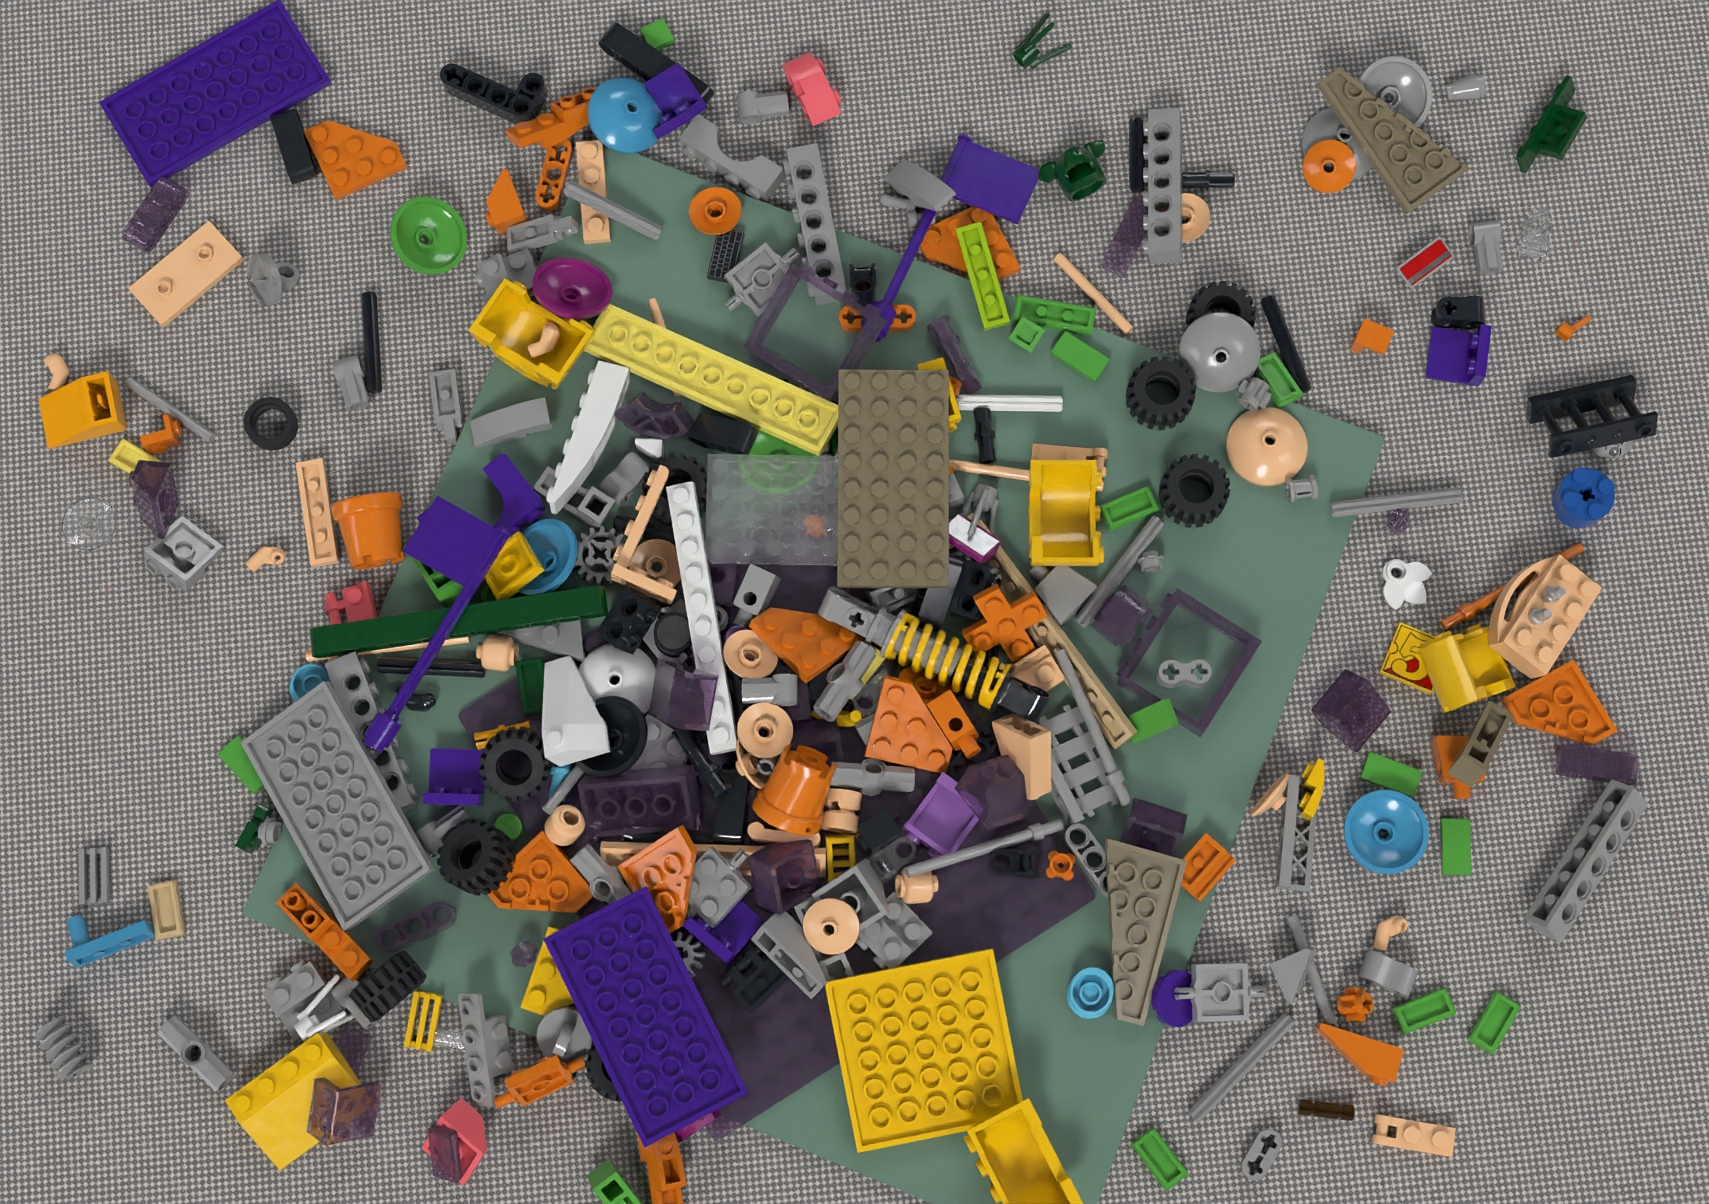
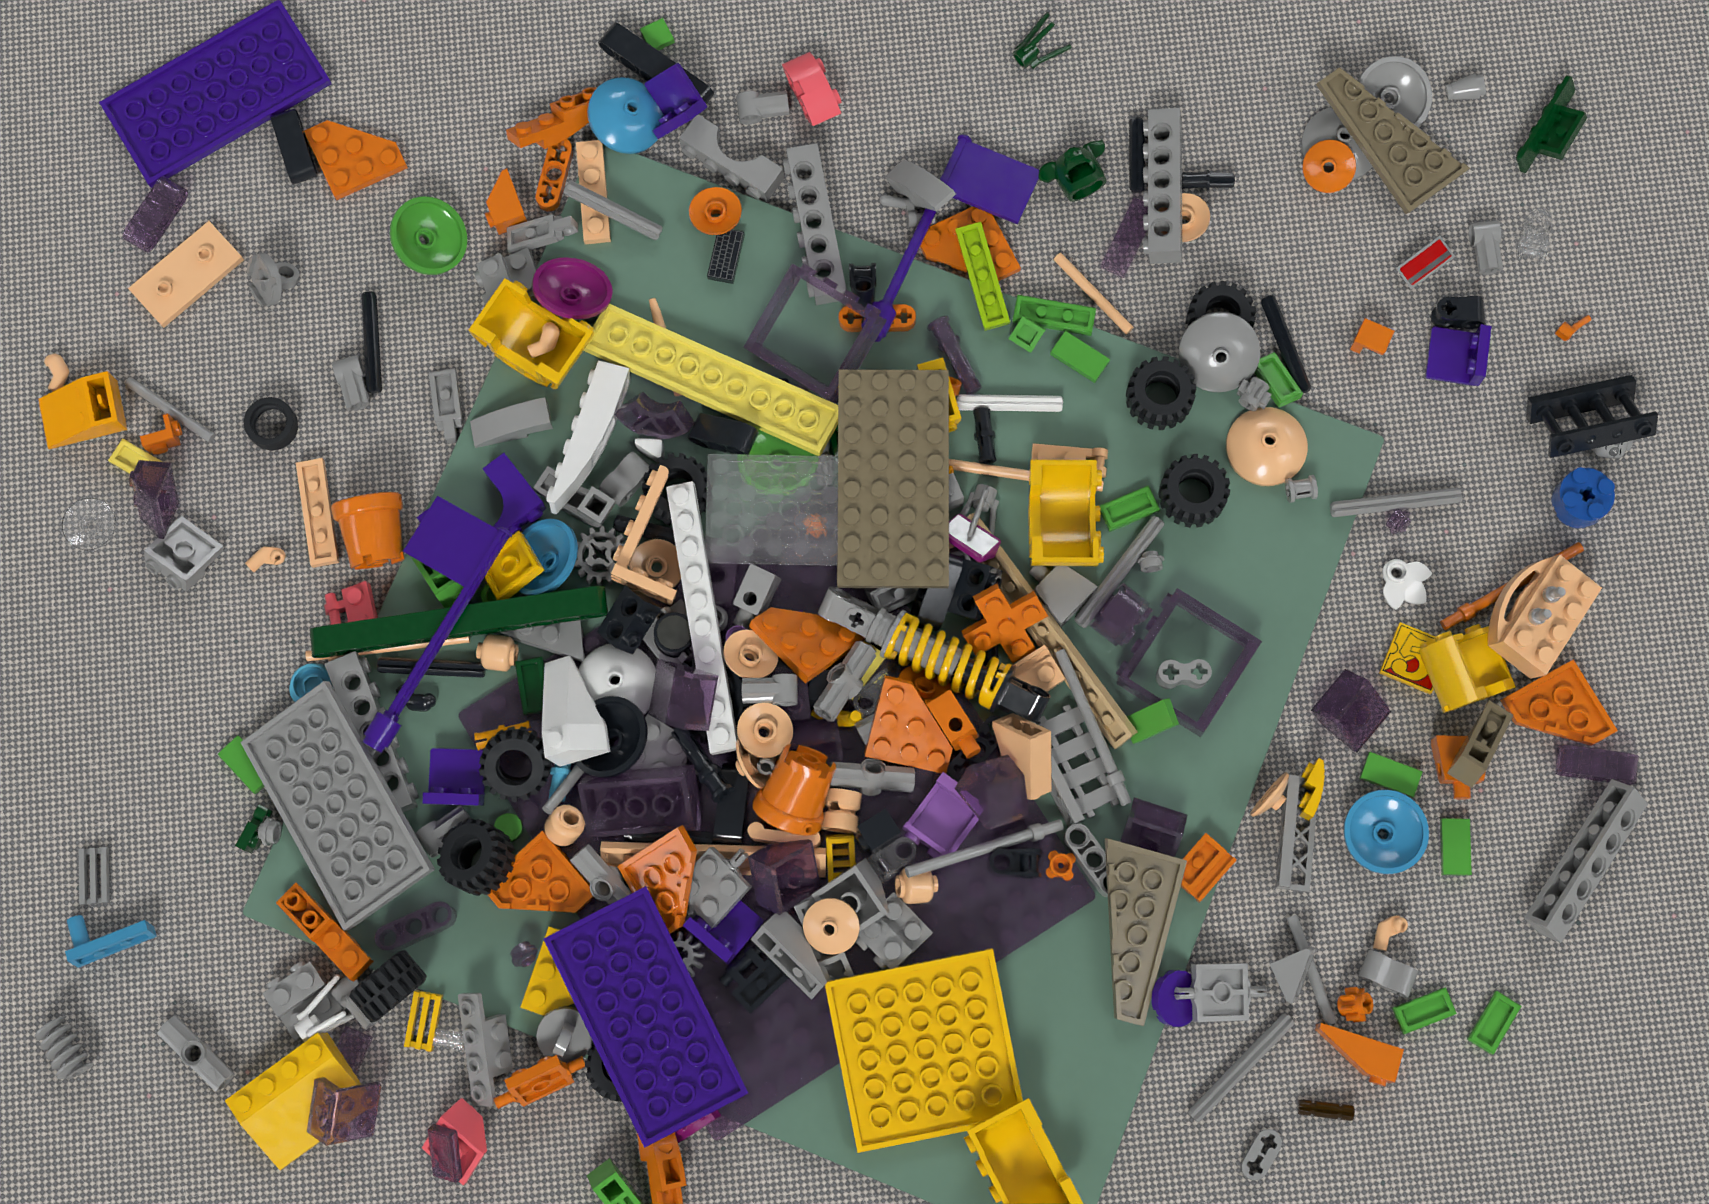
(166, 910): tan tile -> none
(492, 90): black beam -> none
(758, 278): light grey plate -> none
(1090, 993): medium azure piece -> none
(1159, 1159): bright green tile -> none
(1415, 1136): light nougat plate -> none

